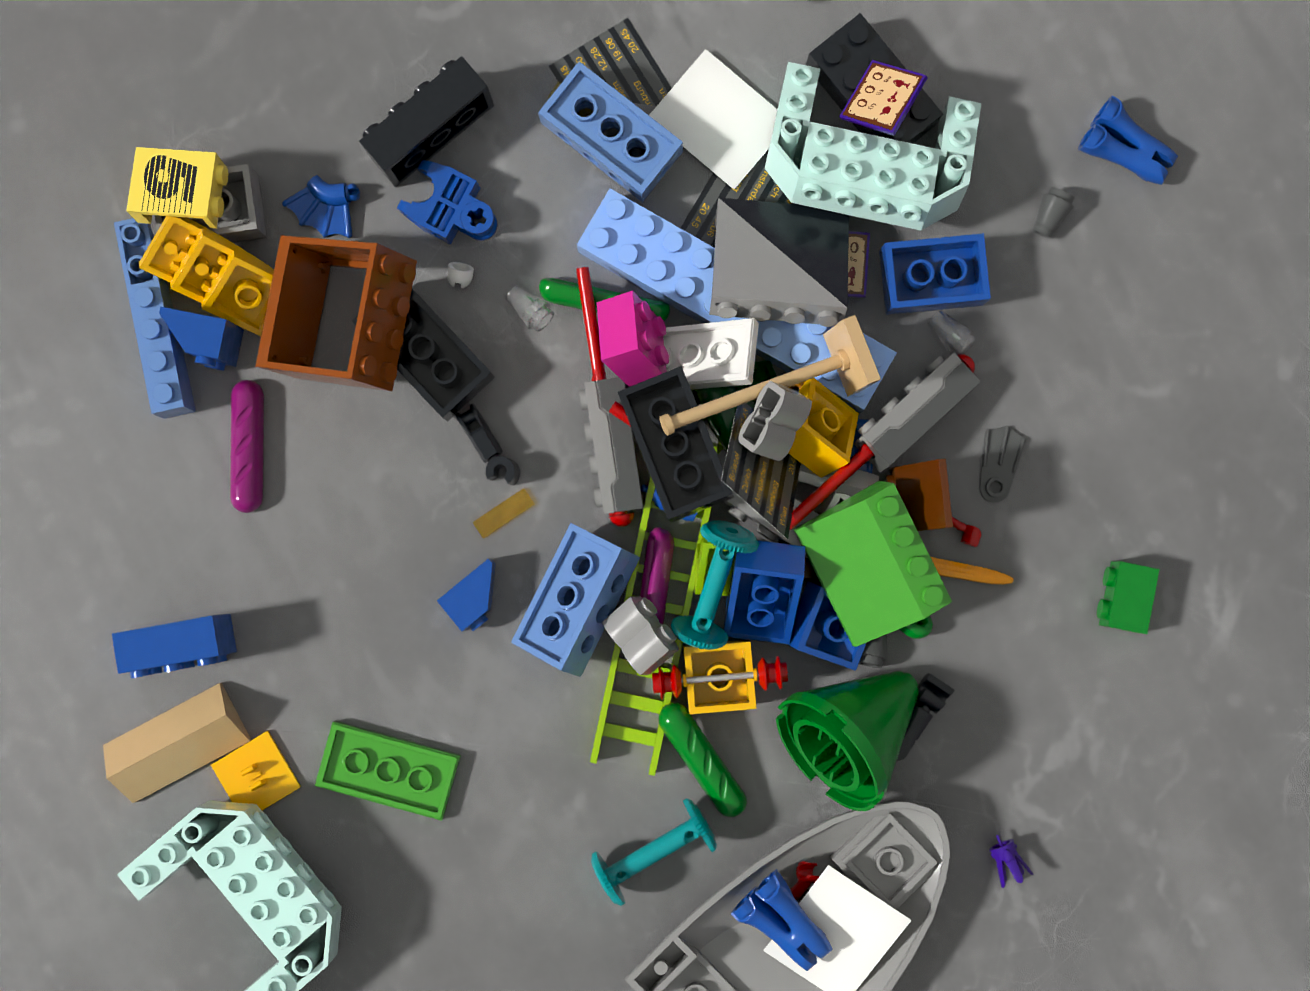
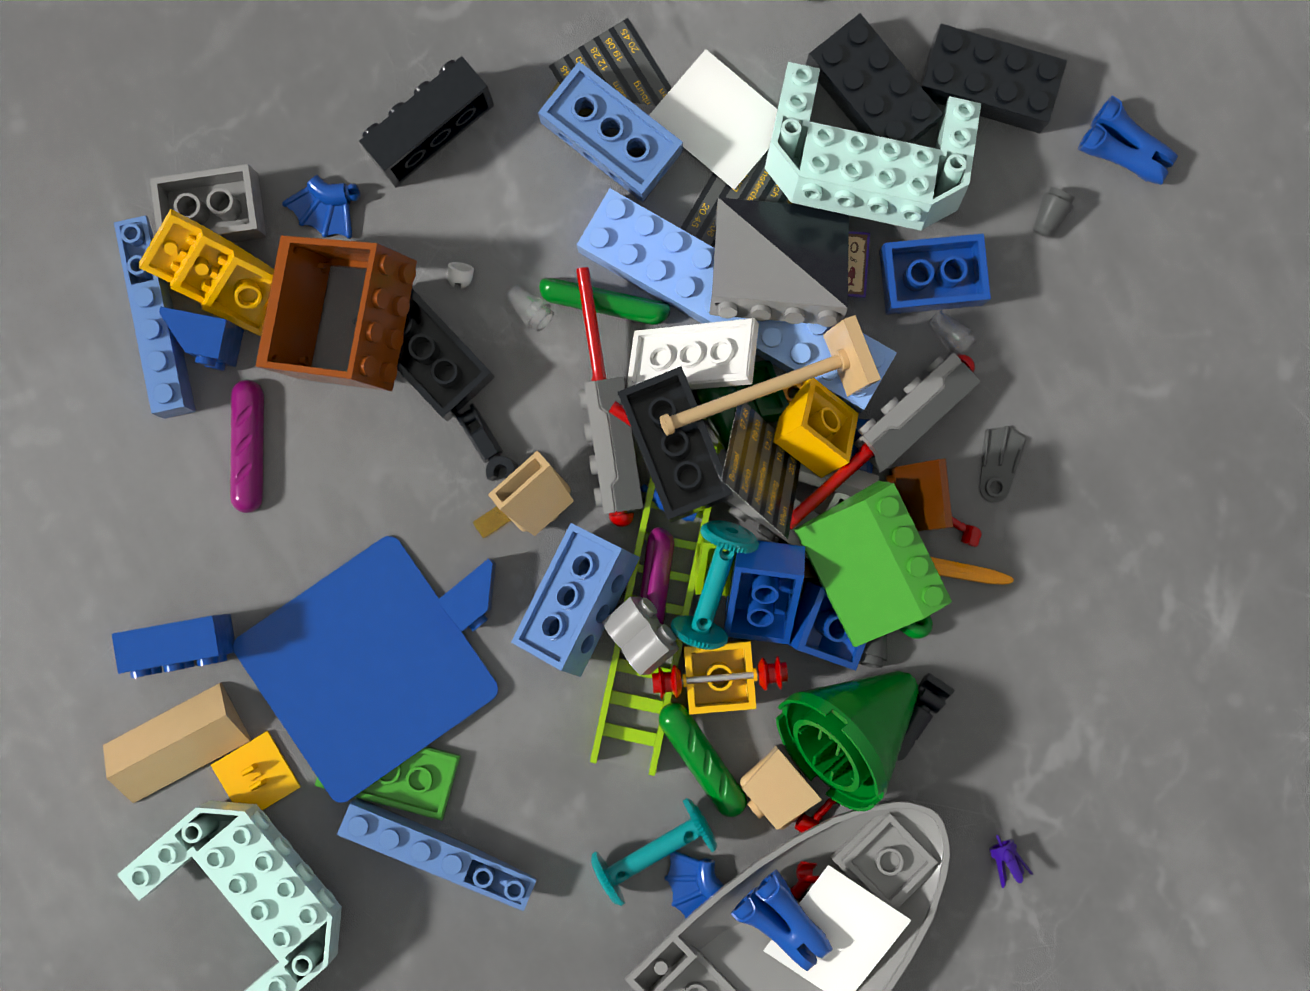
(177, 185): light yellow panel -> none
(365, 668): none -> blue piece
(435, 853): none -> medium blue slope
(450, 206): blue piece -> none
(532, 495): none -> tan torso
(631, 338): dark pink brick -> none
(691, 881): none -> blue arm
(775, 420): light grey brick -> none
(778, 790): none -> tan torso
(806, 822): none -> red hand
(883, 97): piece -> none
(1007, 79): none -> black brick
(1127, 597): green brick -> none

